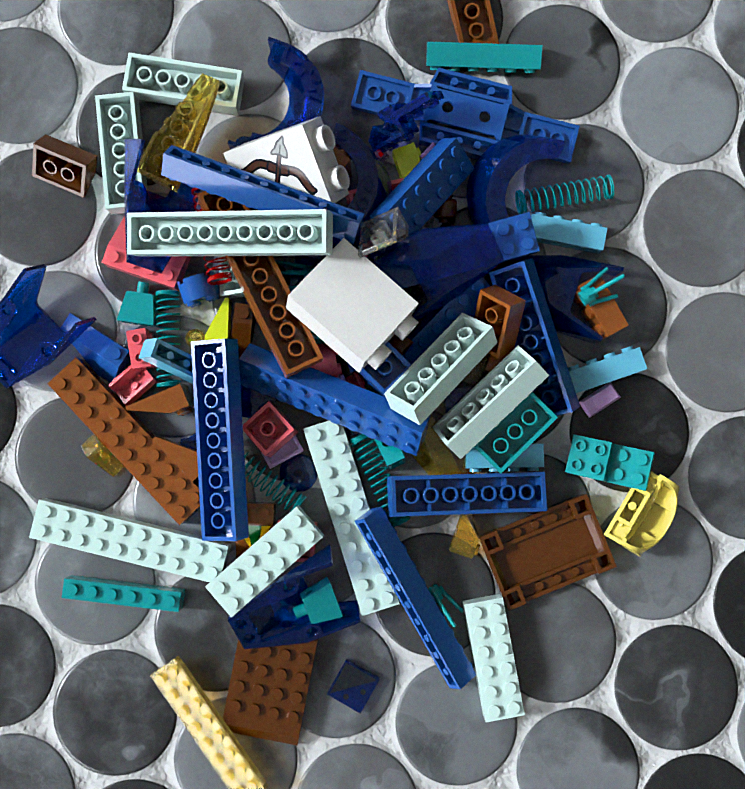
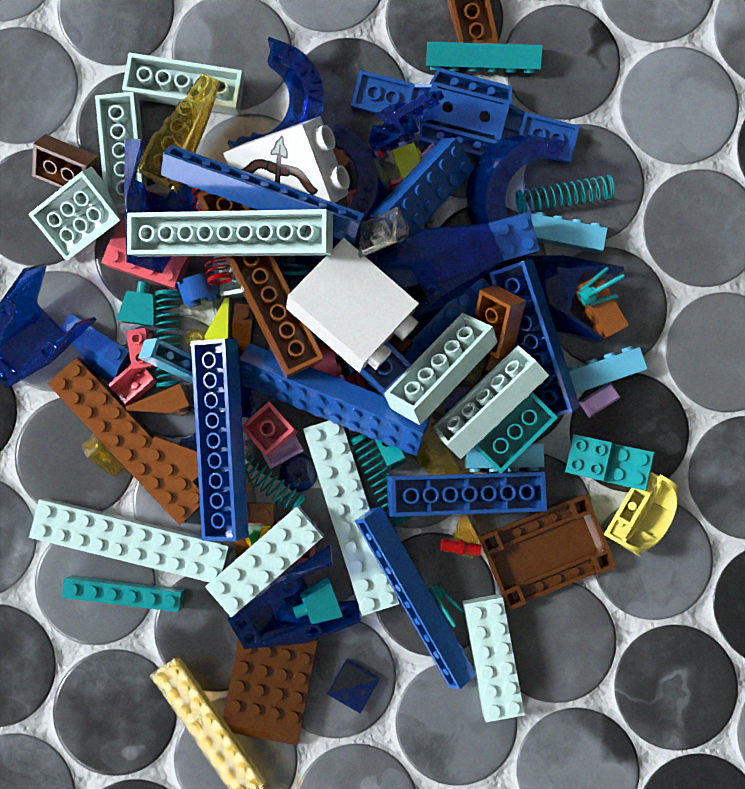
(76, 213): none -> light aqua slope
(447, 211): reddish brown head -> none
(460, 547): none -> red pin

